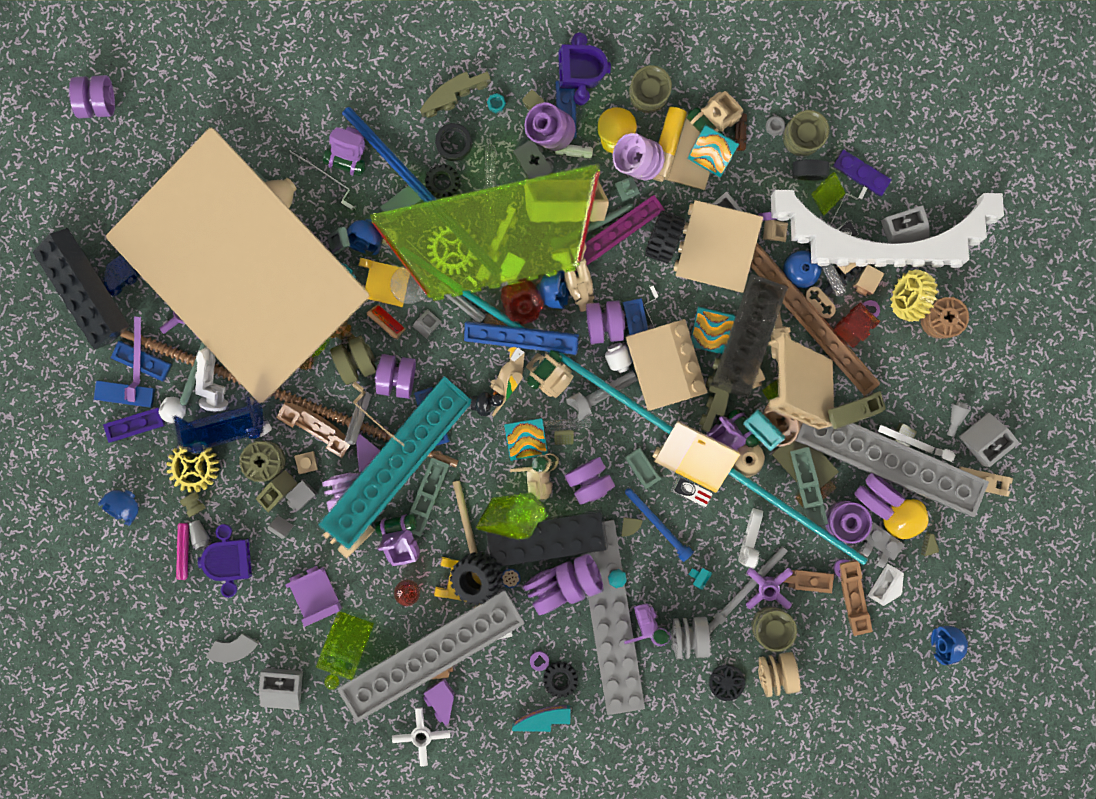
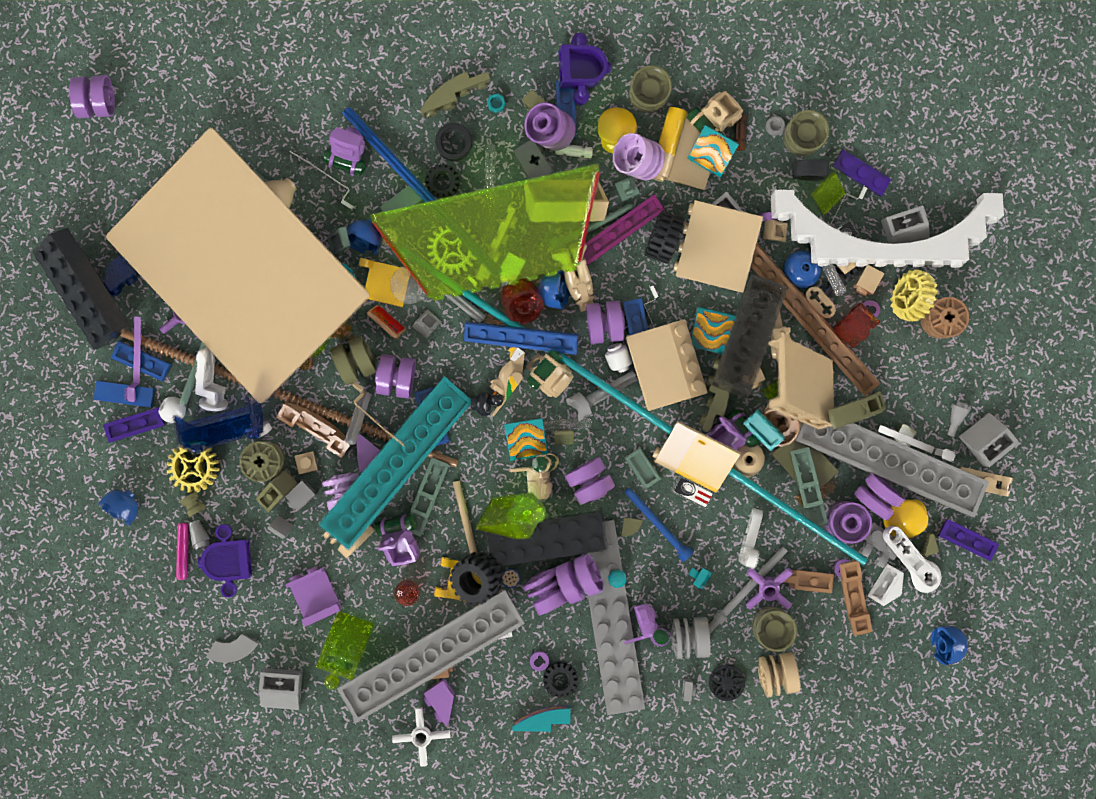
(688, 689): none -> light grey plate
(914, 561): none -> white beam
(968, 539): none -> dark purple plate

